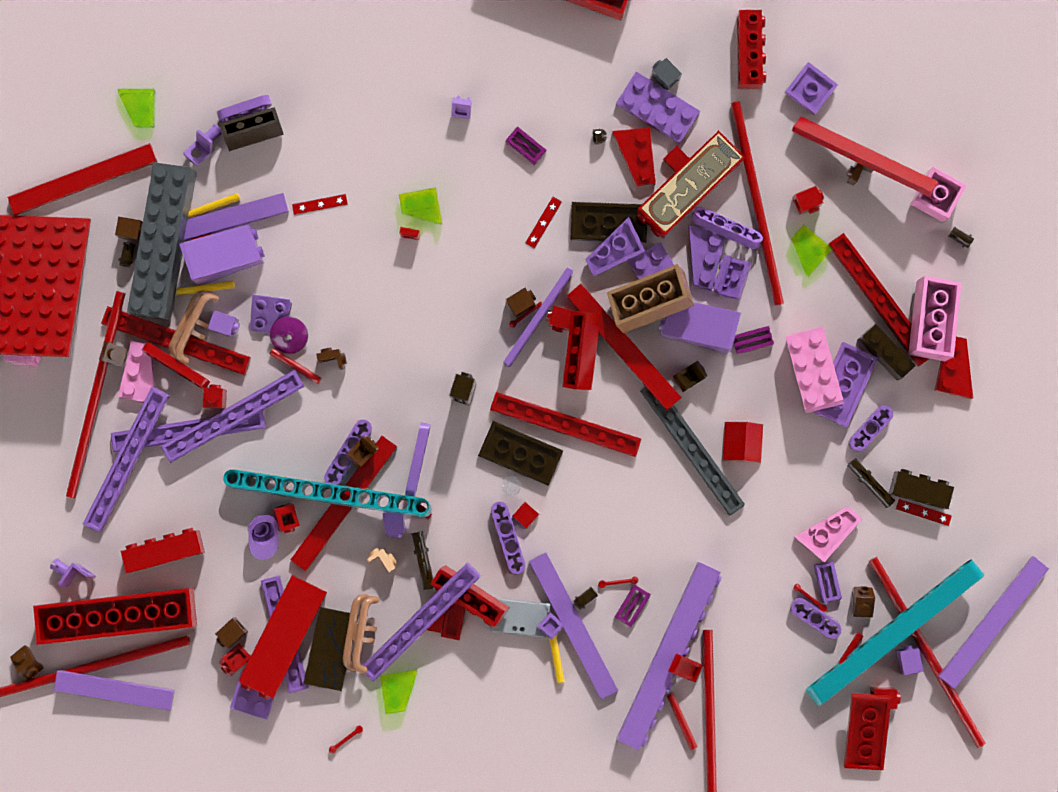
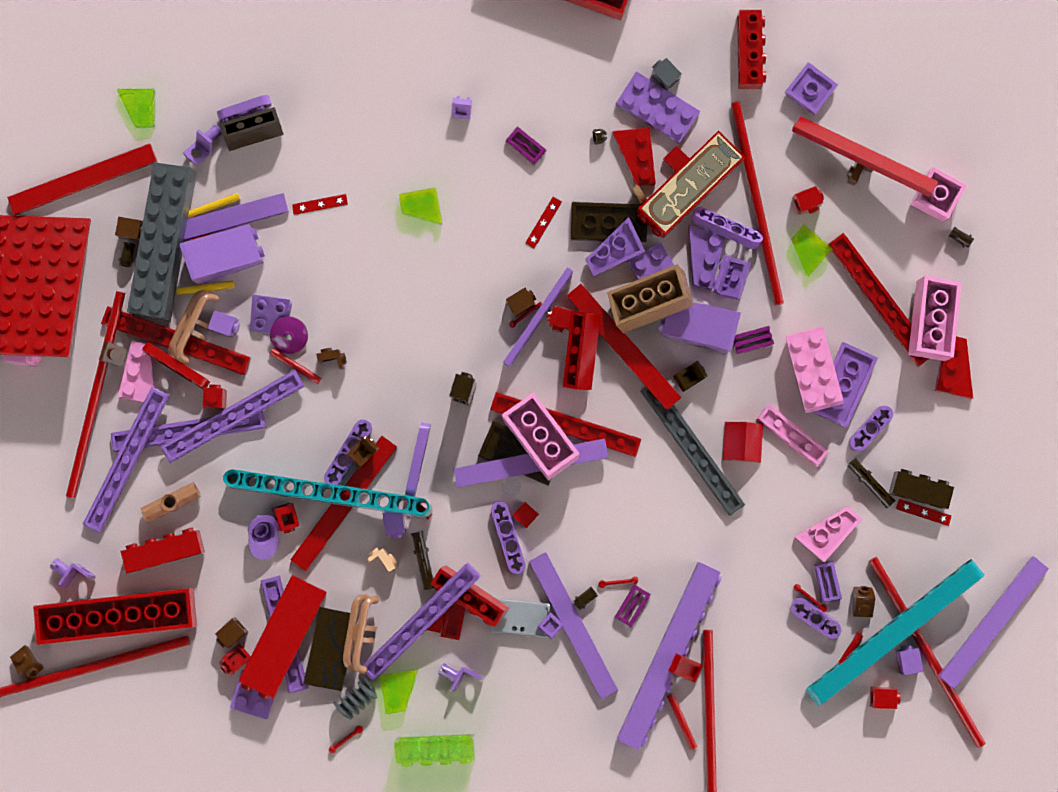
(114, 690): medium lavender tile -> none
(160, 508): none -> nougat piece
(356, 700): none -> dark grey piece
(409, 233): red tile -> none
(435, 749): none -> clear neon green slope
(457, 676): none -> medium lavender bracket
(521, 465): none -> medium lavender tile
(540, 436): none -> bright pink brick
(557, 660): yellow bar -> none
(639, 194): none -> medium nougat tile
(792, 435): none -> bright pink tile
(867, 731): red tile -> none
(887, 351): dark brown brick -> none

